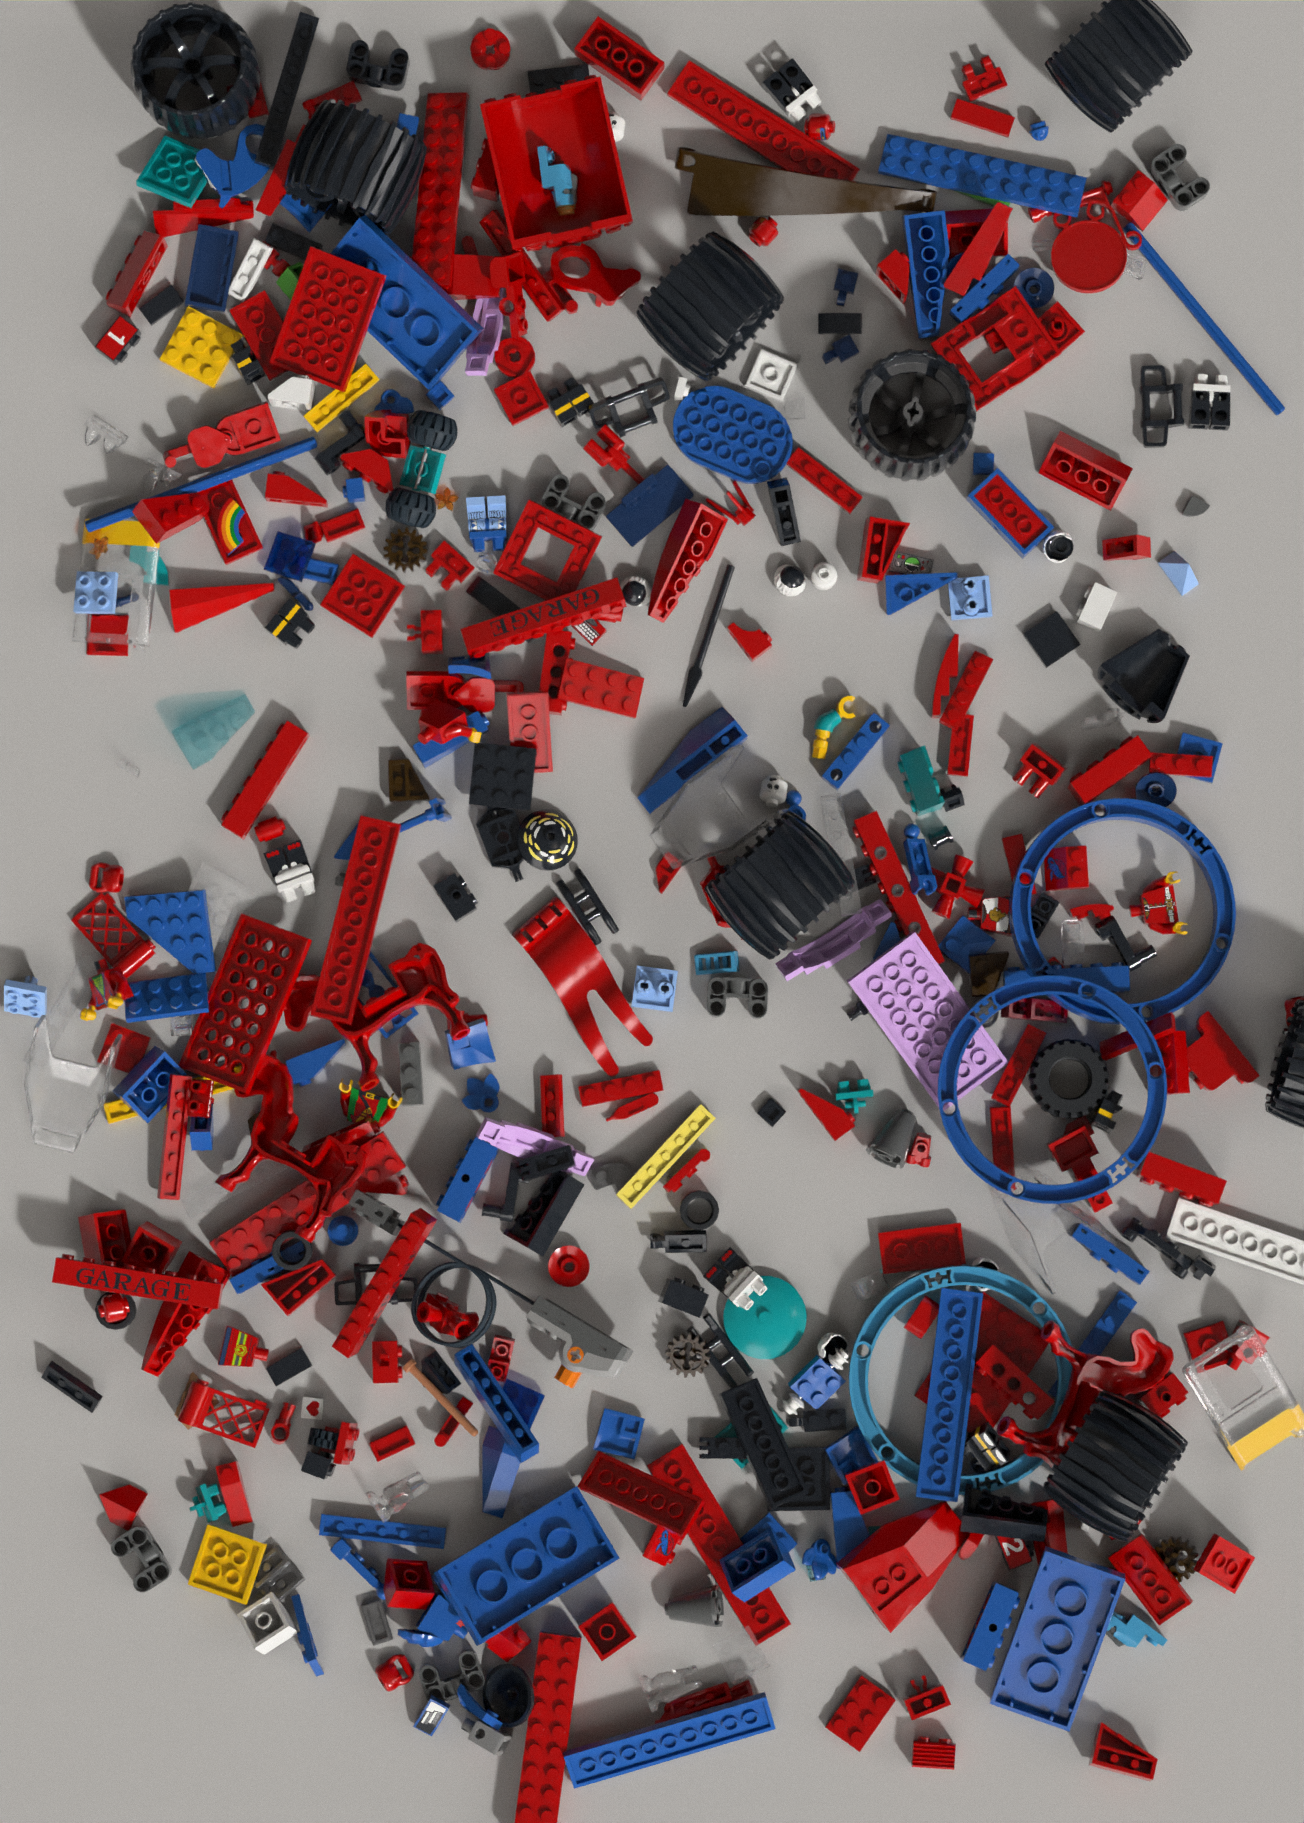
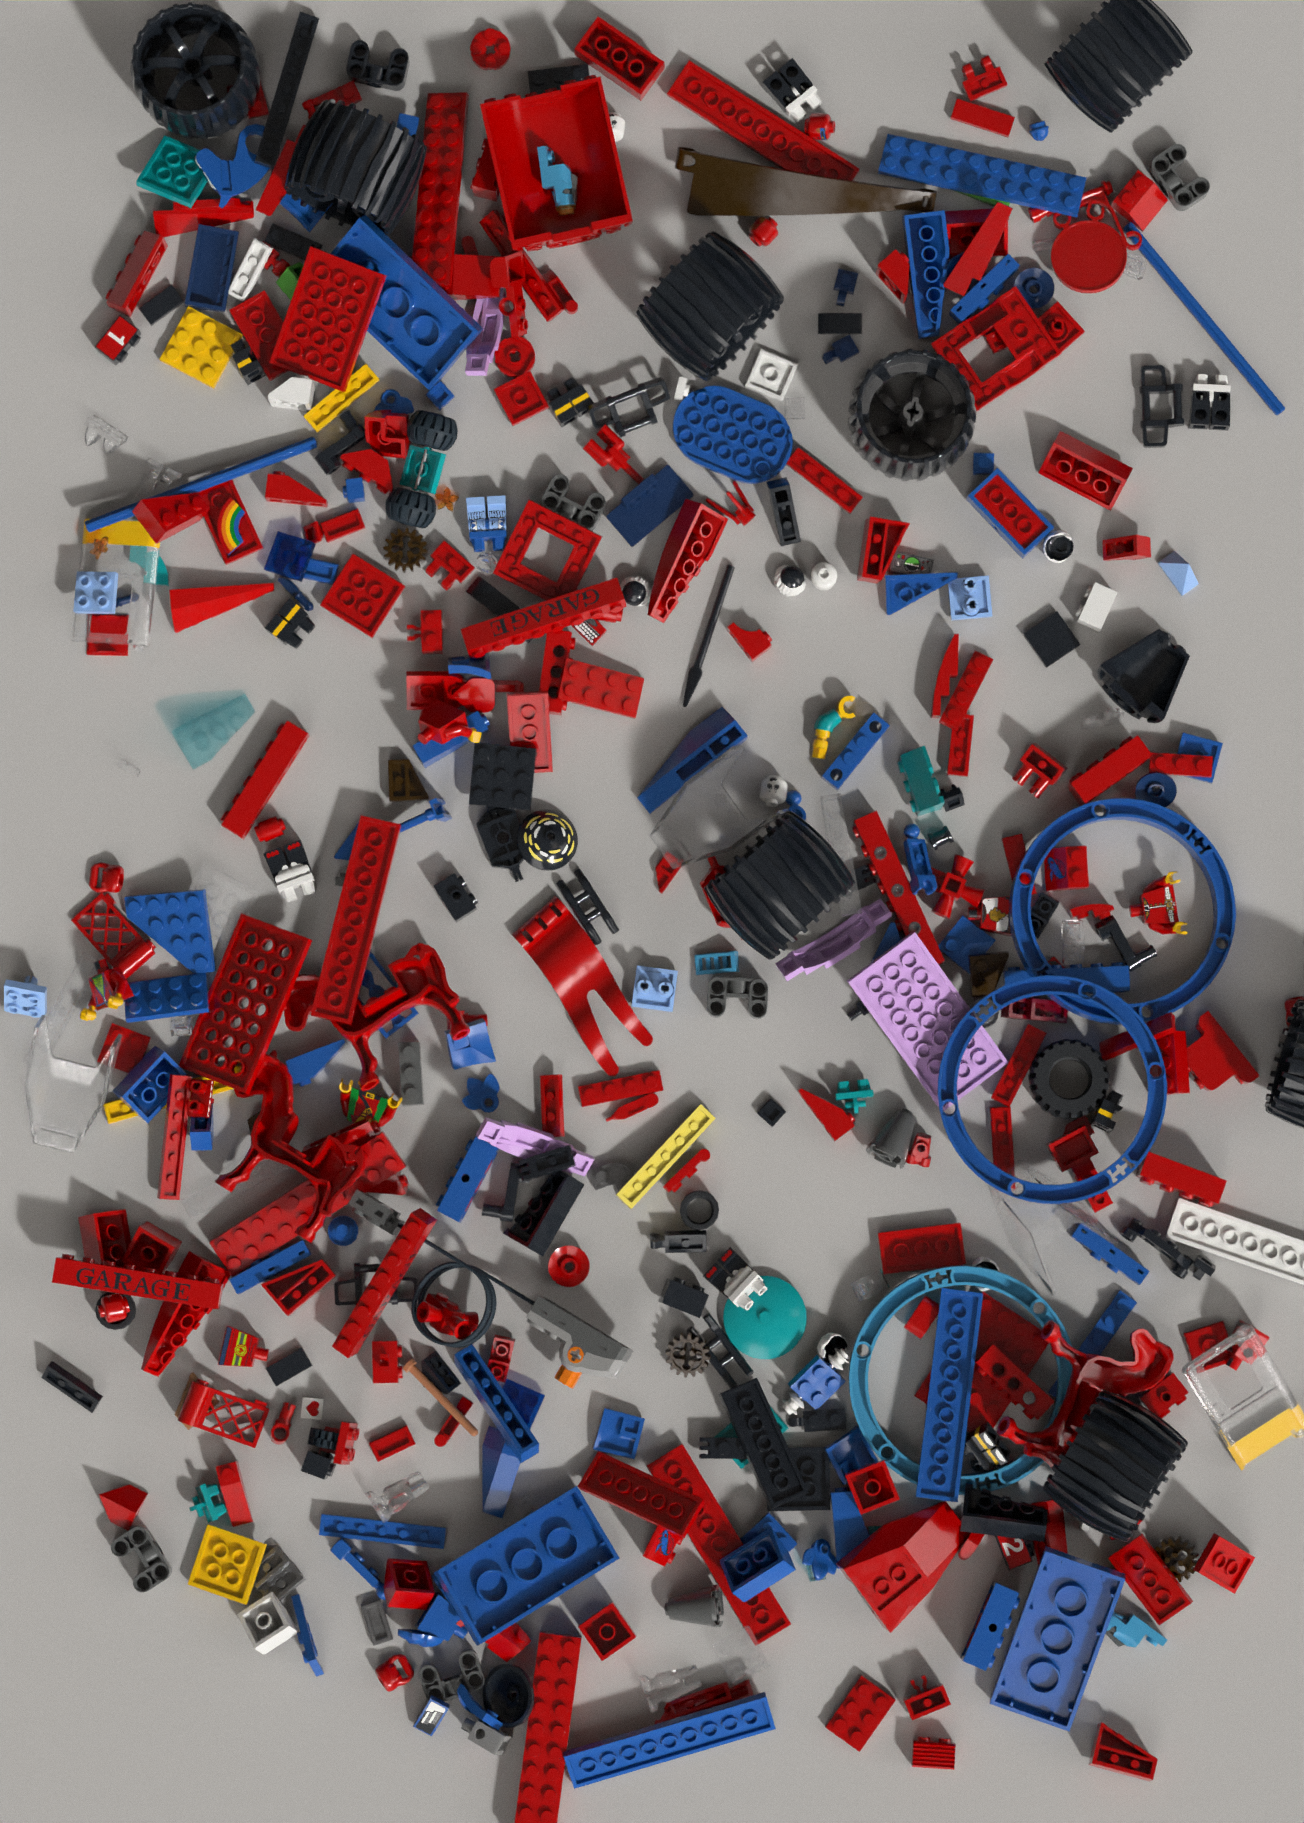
(248, 429): red plate -> none
(291, 1265): black tyre -> none
(603, 282): red animal -> none
(1195, 507): dark grey tile -> none

